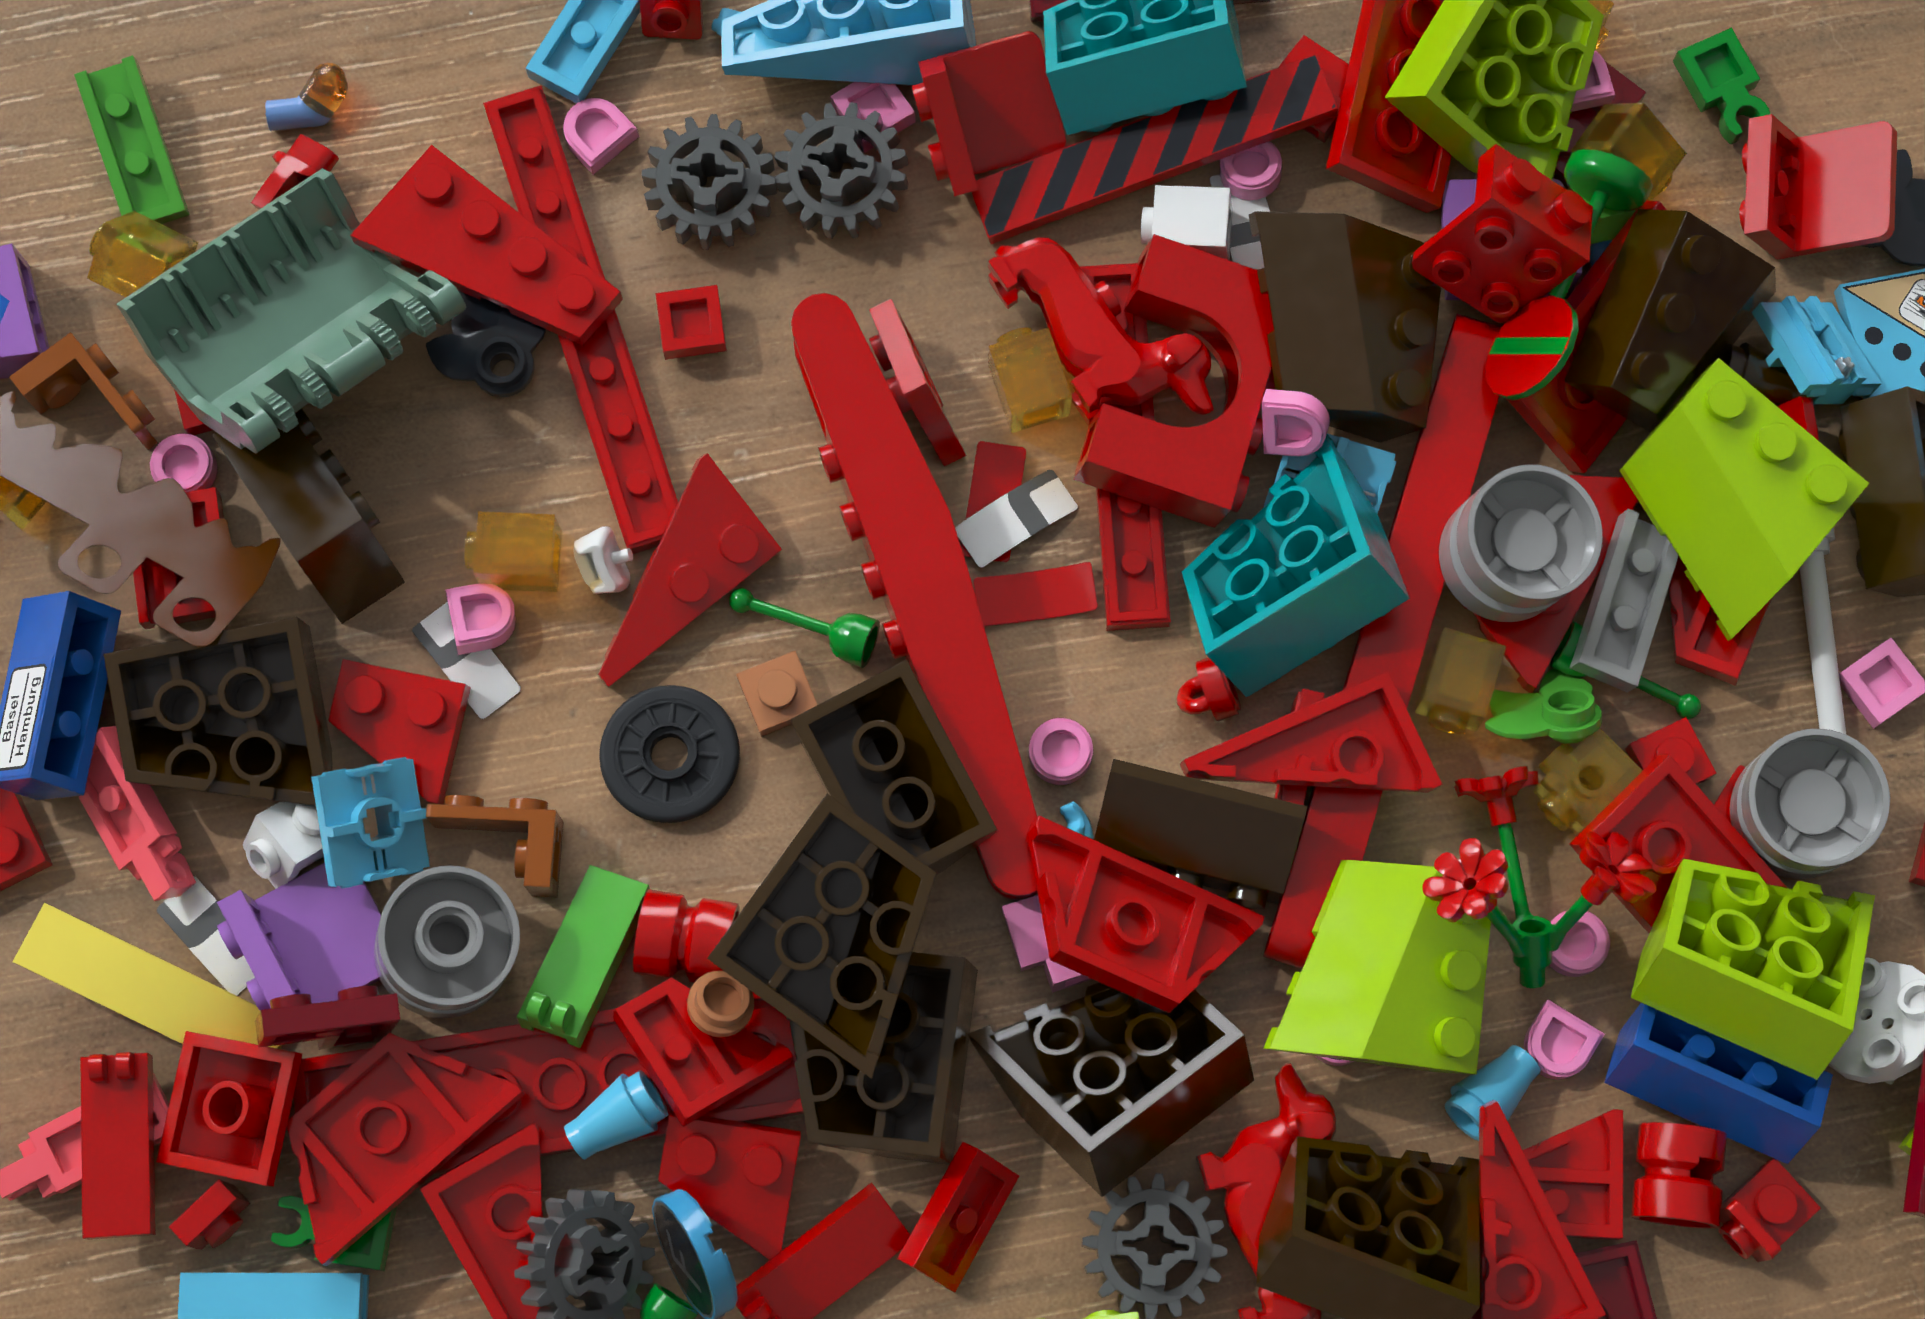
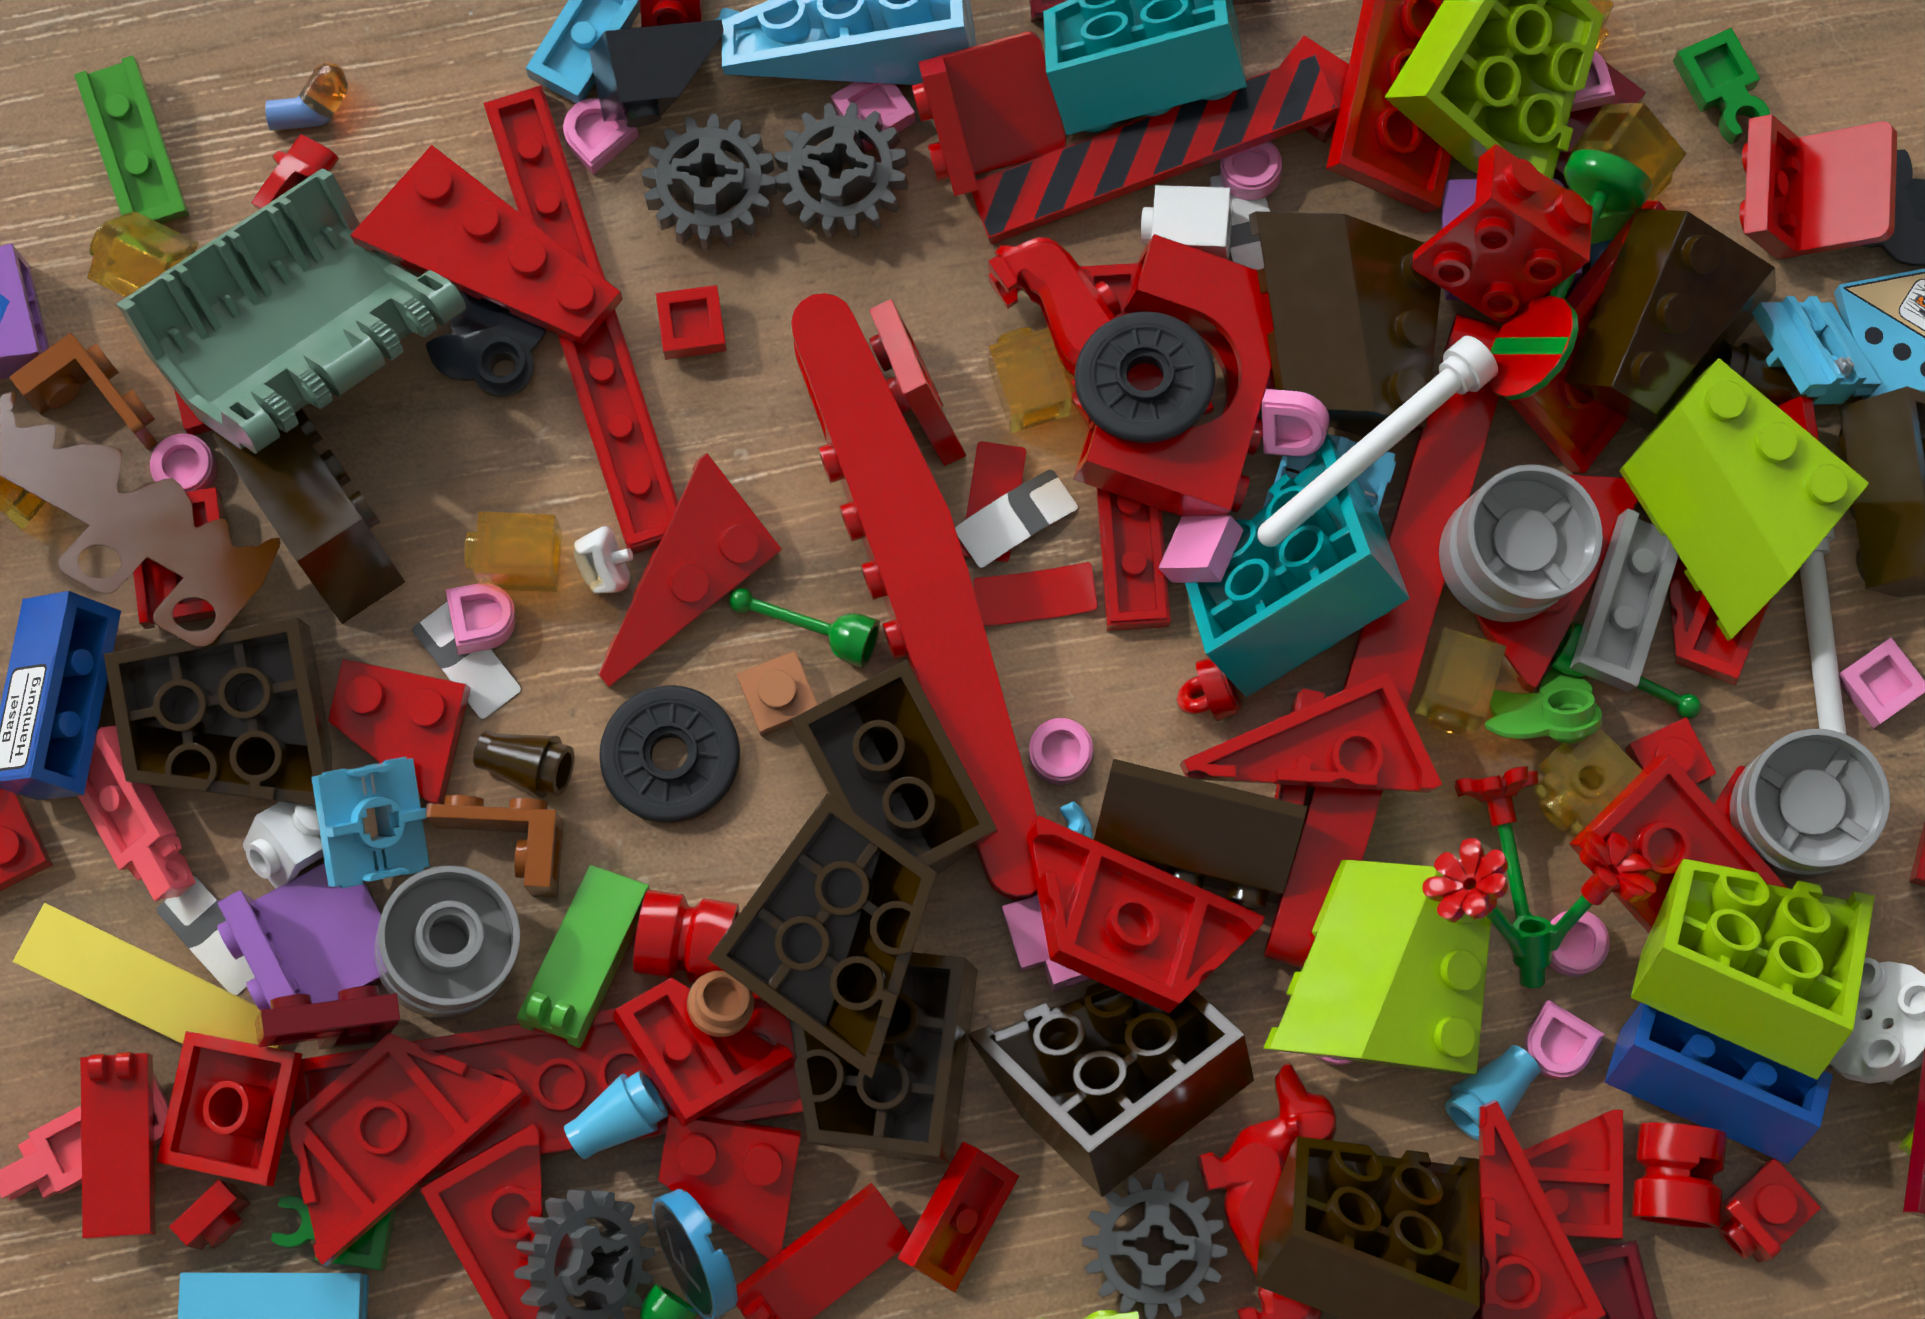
(528, 761): none -> dark brown cone
(648, 68): none -> black slope
(1153, 413): none -> black wheel
(1201, 549): none -> bright pink tile
(1465, 368): none -> white piece

